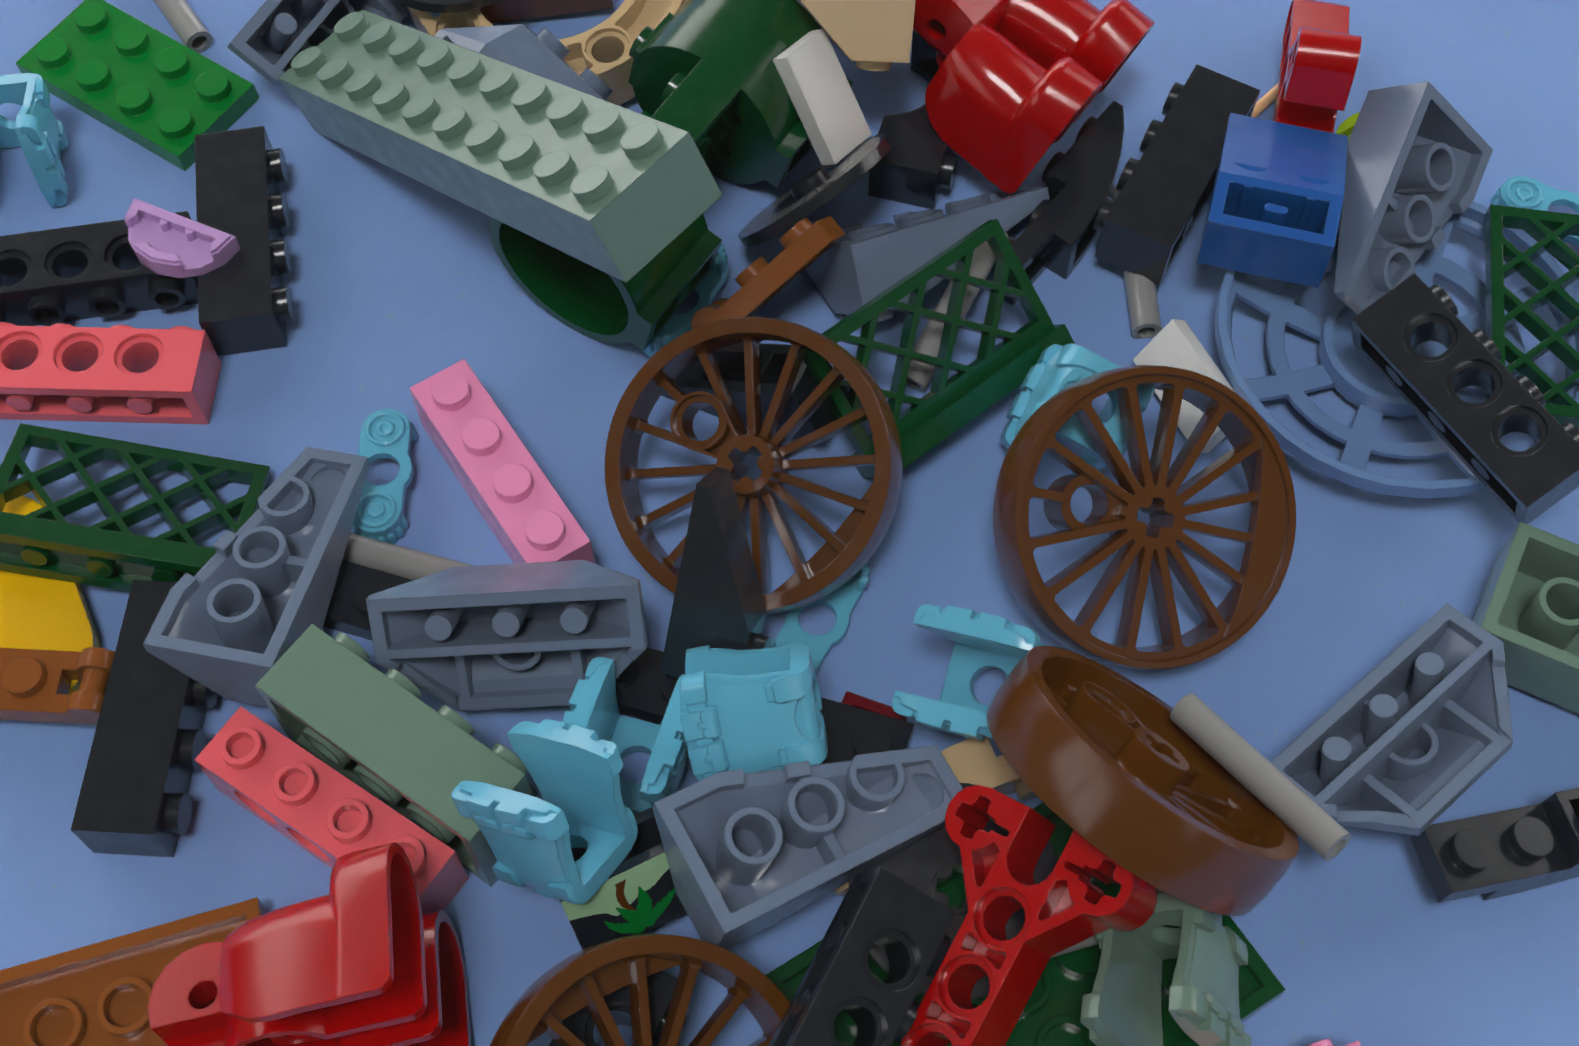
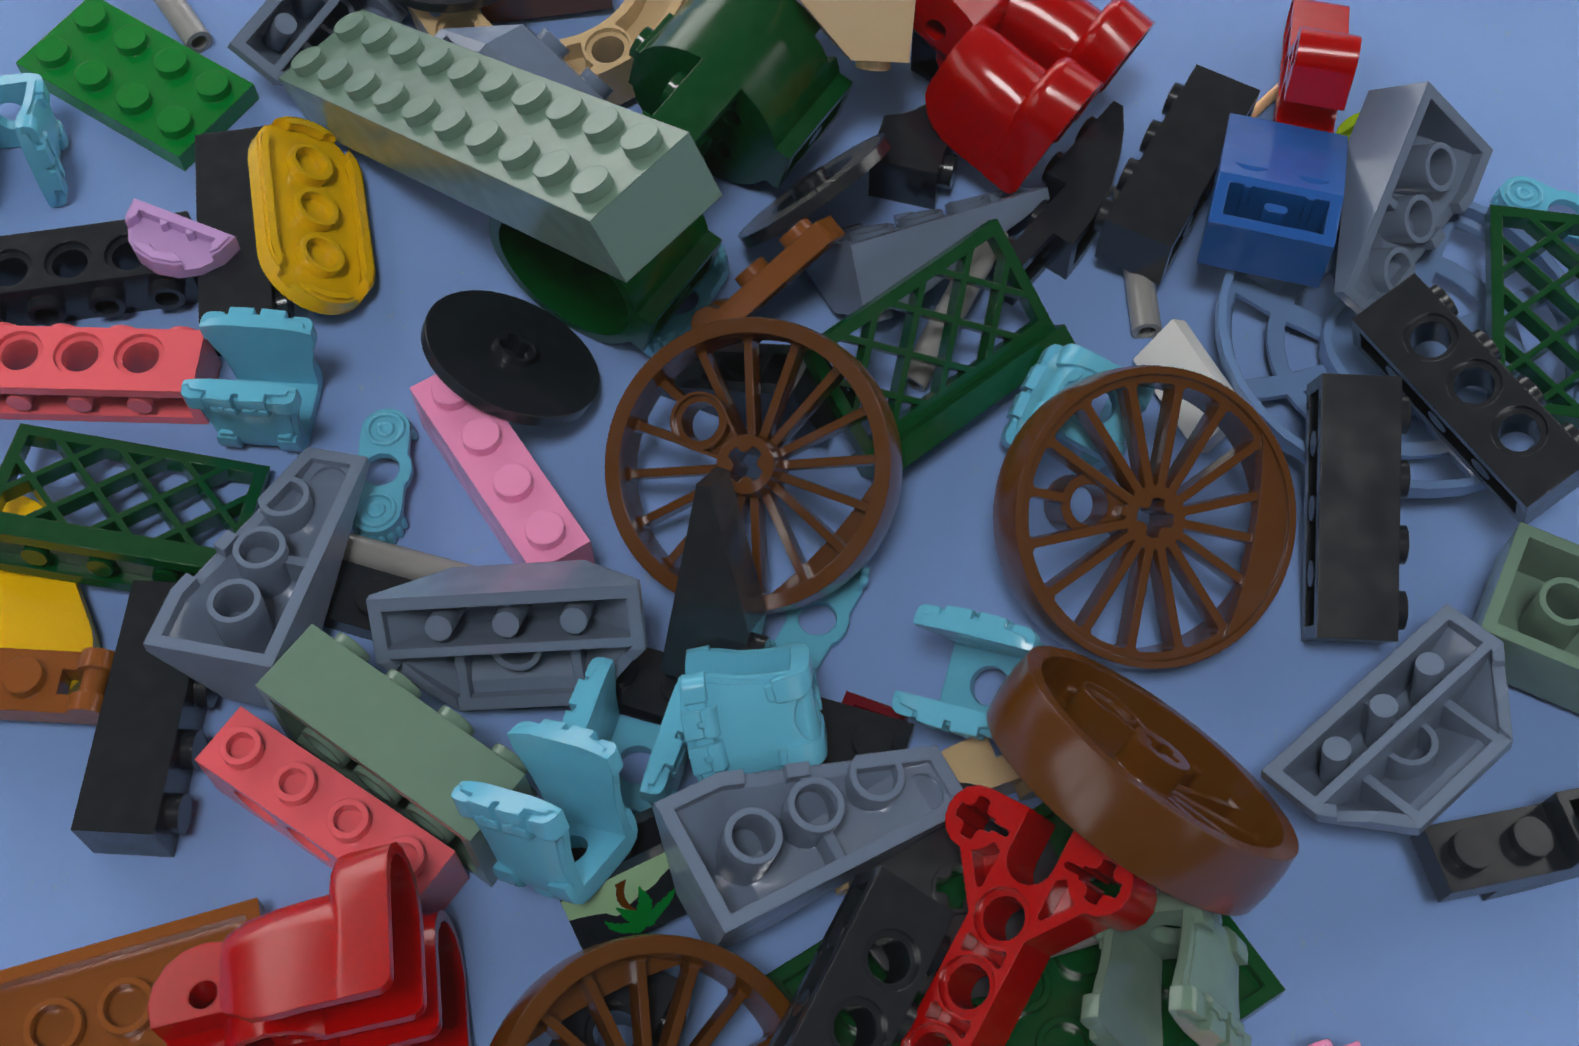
(275, 383): none -> medium azure piece
(310, 216): none -> yellow tile
(509, 358): none -> black piece
(822, 97): white tile -> none
(1260, 777): light grey piece -> none
(1354, 509): none -> black brick

